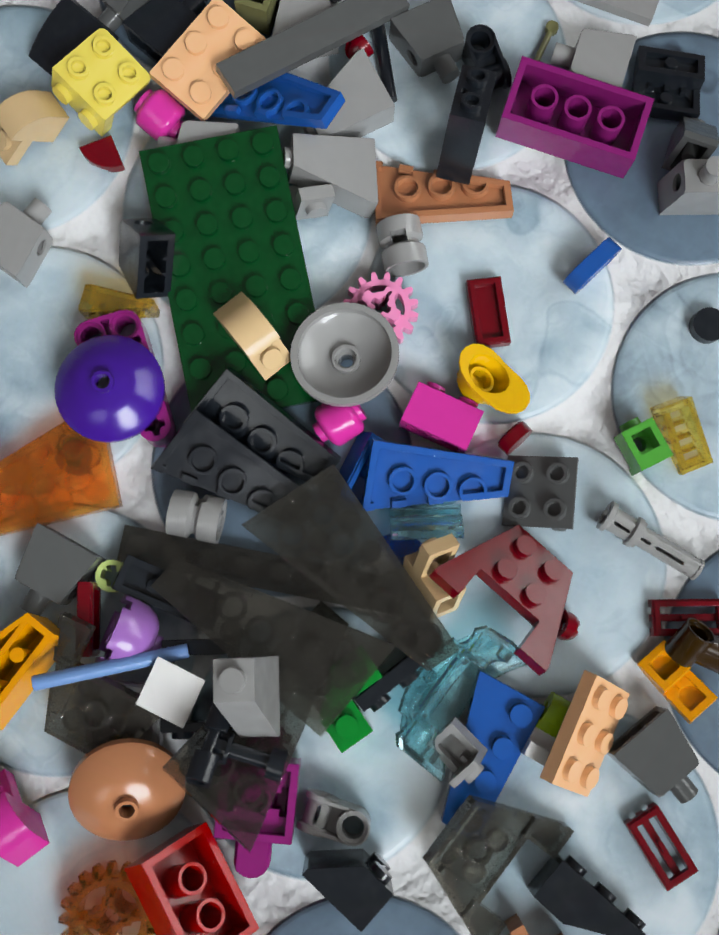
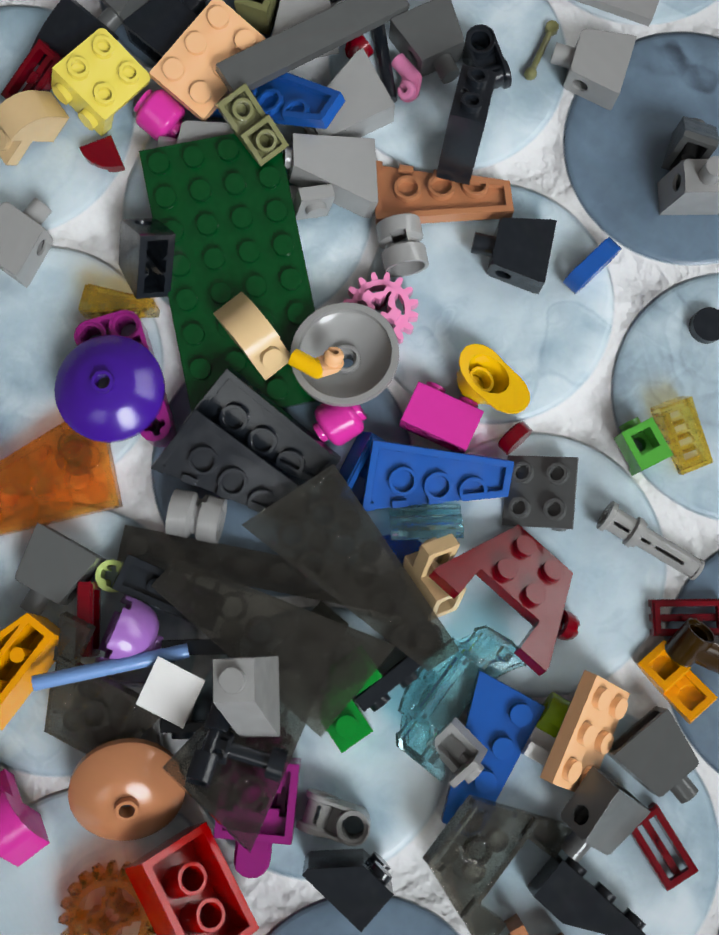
(37, 79): none -> dark red tile
(251, 124): none -> olive slope
(318, 367): none -> arm
(410, 78): none -> bright pink arm
(488, 312): dark red tile -> none
(518, 251): none -> black torso
(574, 117): magenta brick -> none
(600, 815): none -> dark grey torso
(671, 80): black slope -> none

